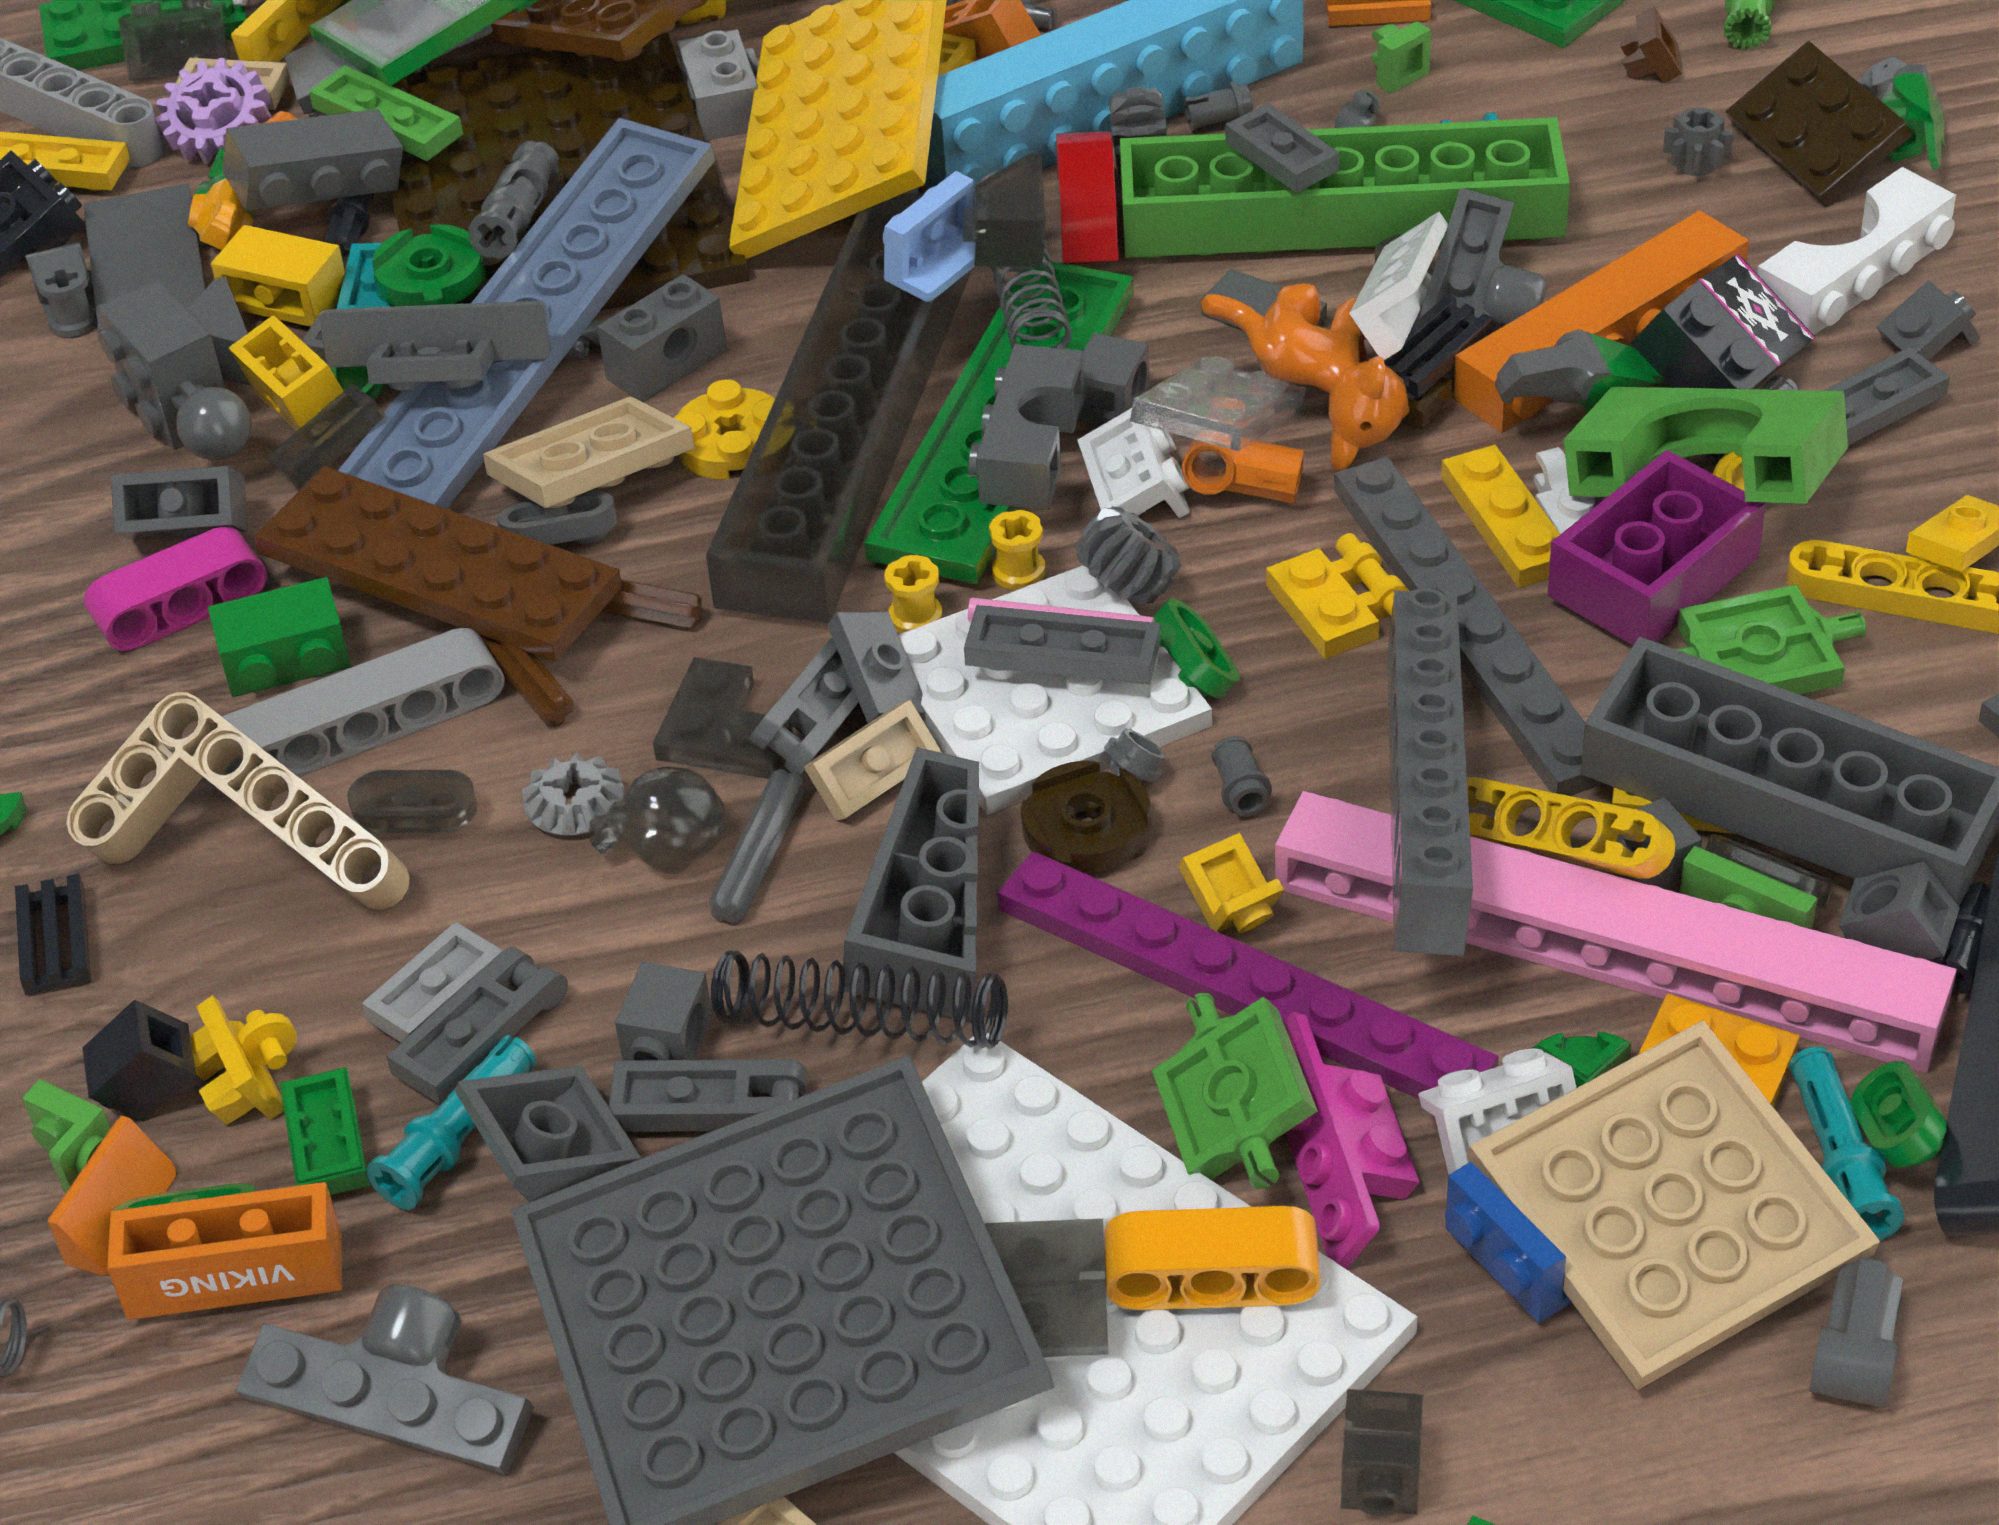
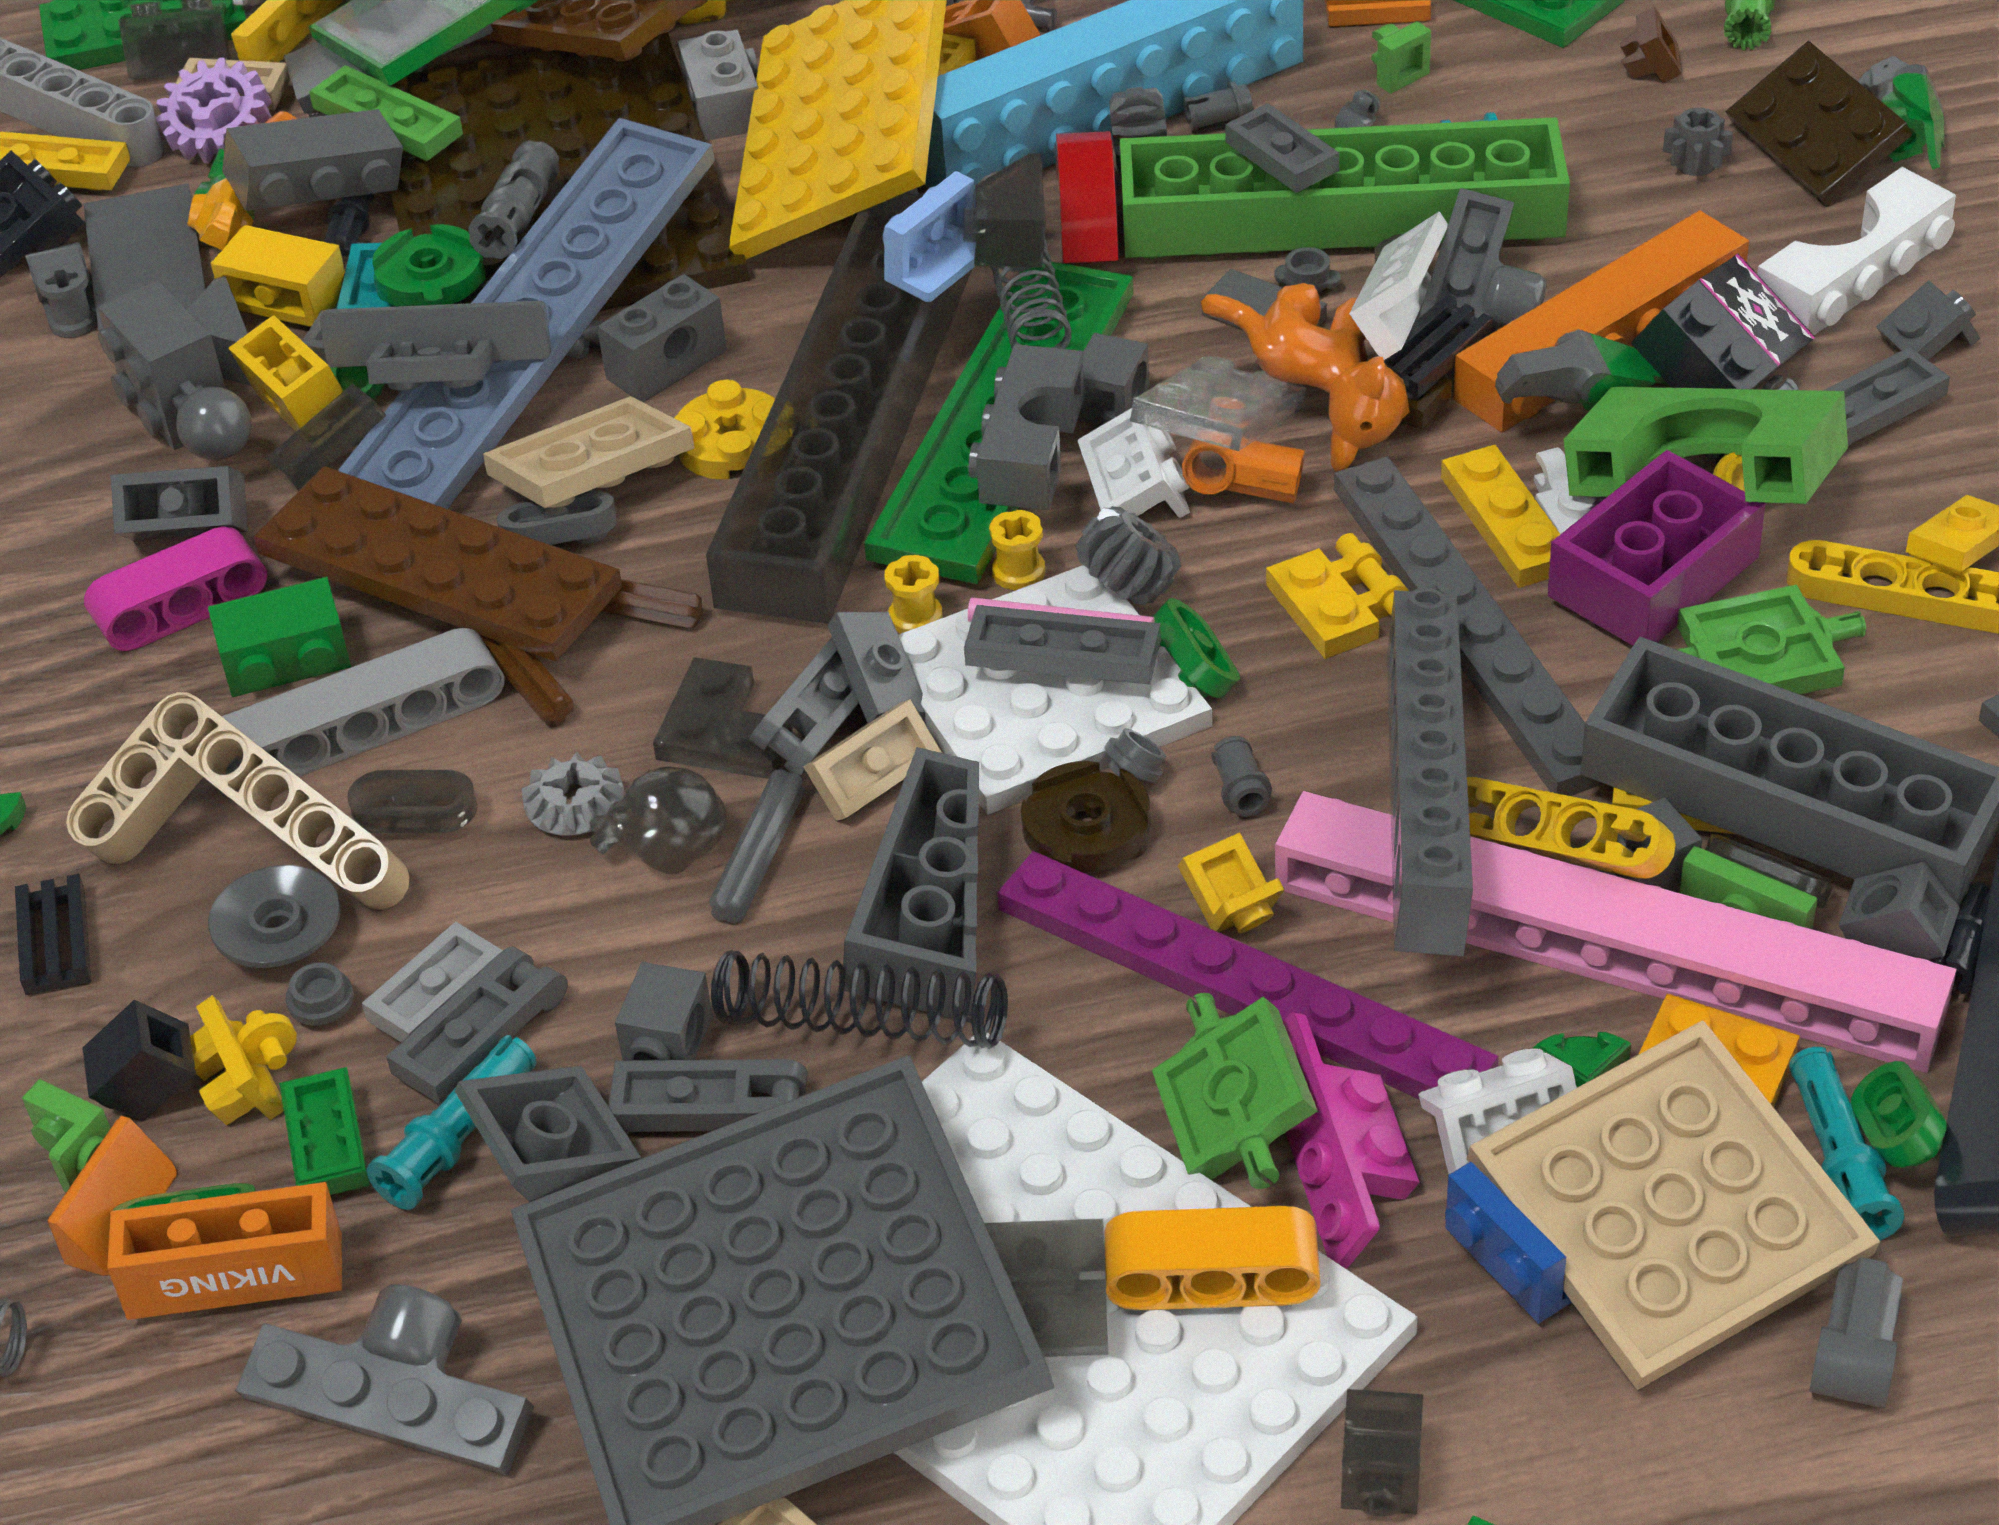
(274, 916): none -> dark grey dish
(319, 994): none -> dark grey plate
(1309, 267): none -> dark grey plate

